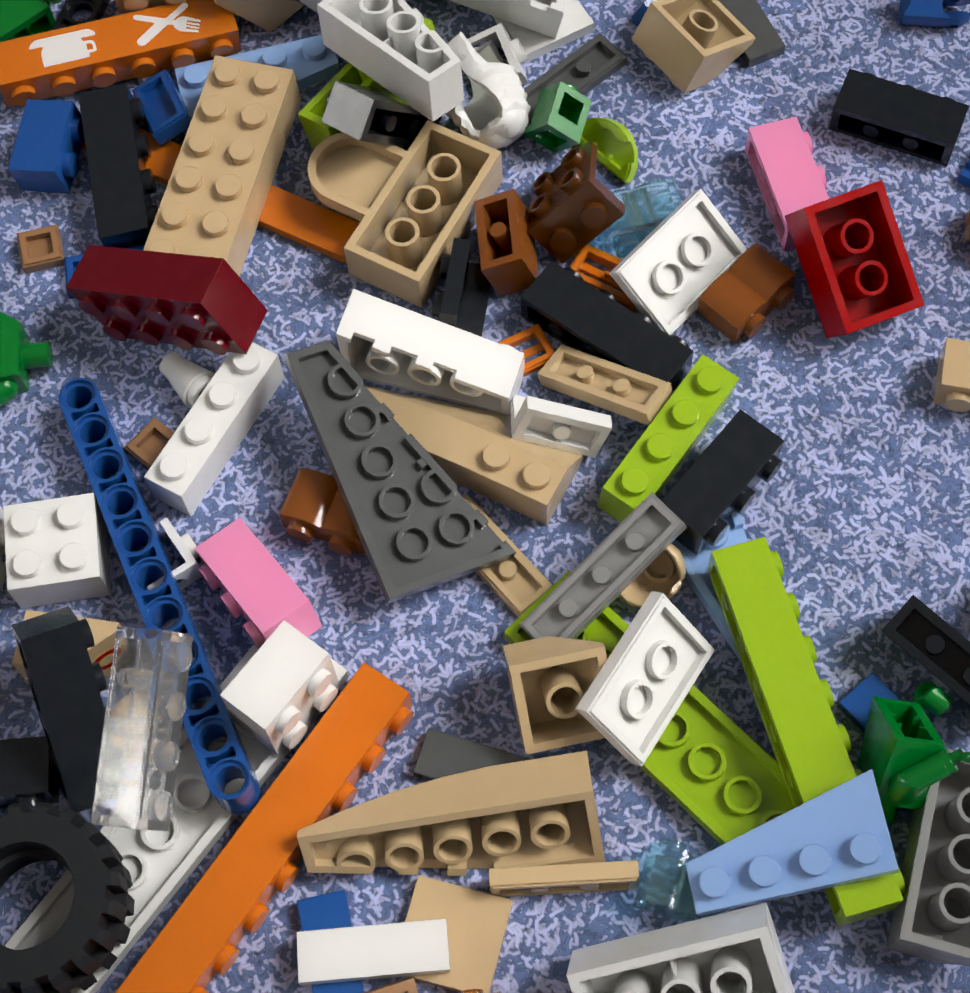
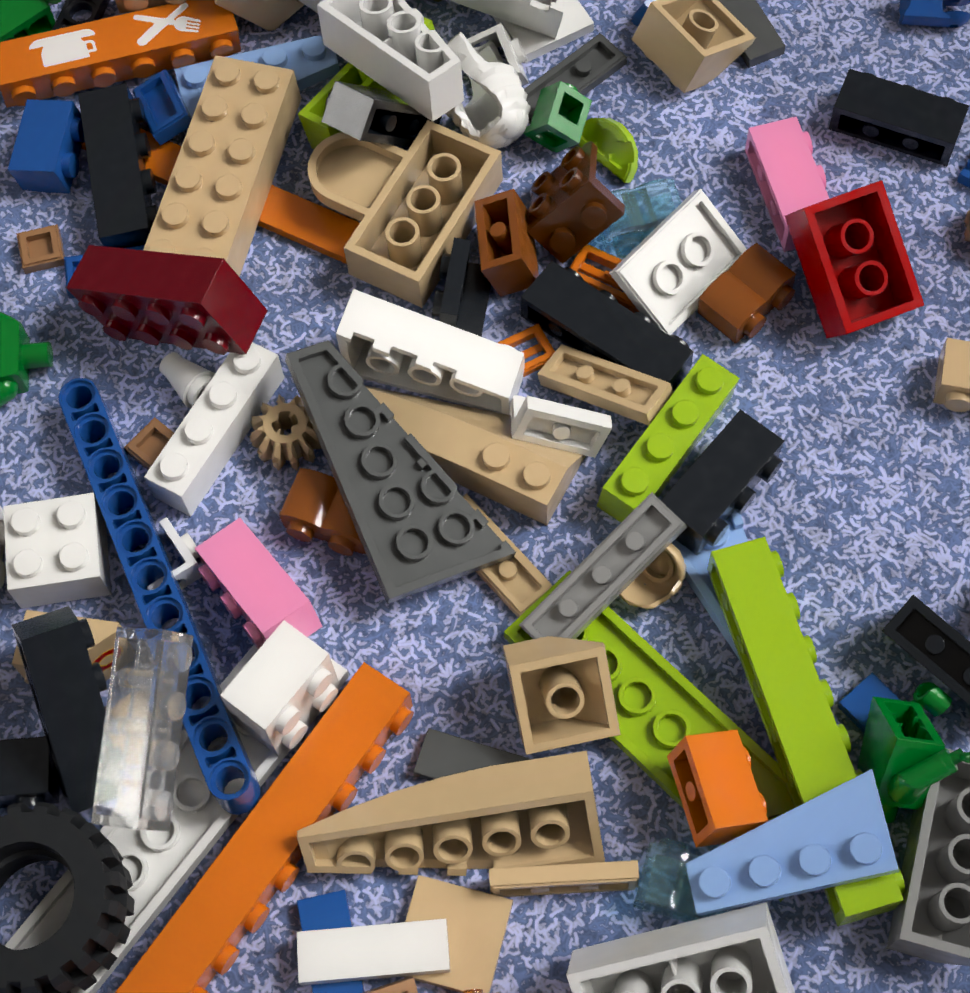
(270, 435): none -> tan gear
(645, 678): white tile -> none
(717, 787): none -> orange brick

